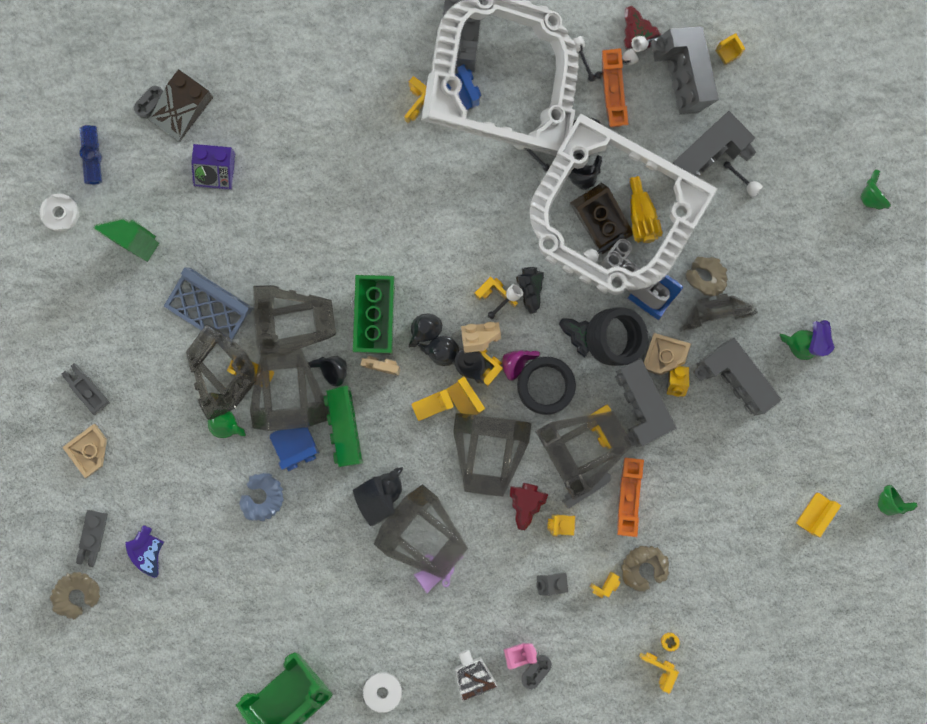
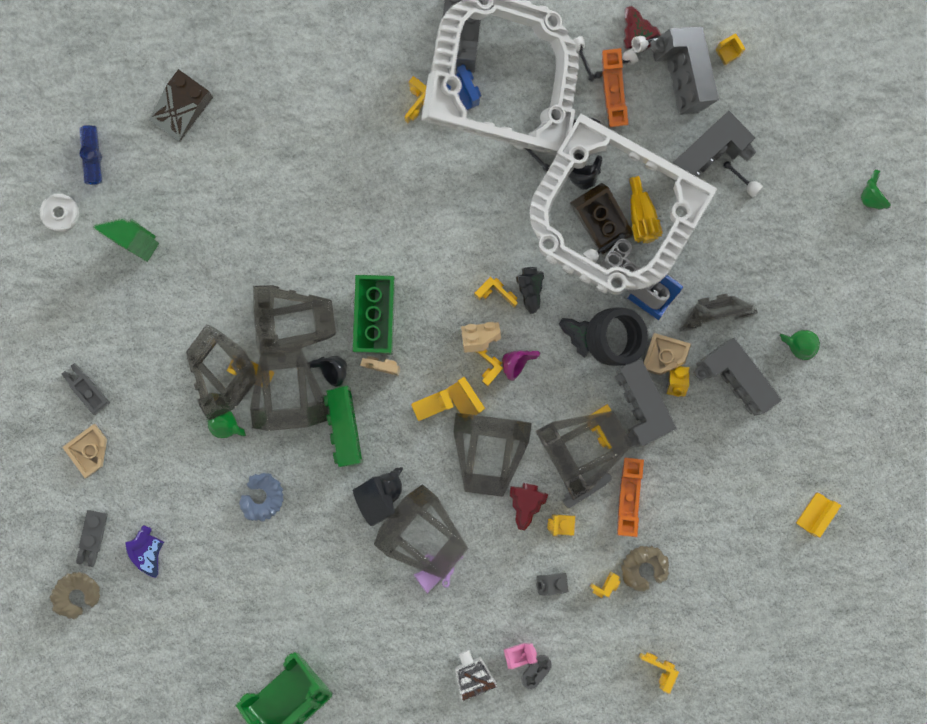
(145, 101): dark grey beam -> none
(212, 166): dark purple slope -> none
(212, 290): sand blue fence -> none
(294, 447): blue bracket -> none
(378, 703): white tile -> none
(425, 328): black hat -> none
(441, 350): black hat -> none
(470, 365): black hat -> none
(513, 293): white hinge -> none
(560, 366): black tyre -> none
(673, 647): yellow bush -> none
(718, 276): dark tan piece -> none
(822, 340): dark purple arm -> none
(891, 502): green hat -> none

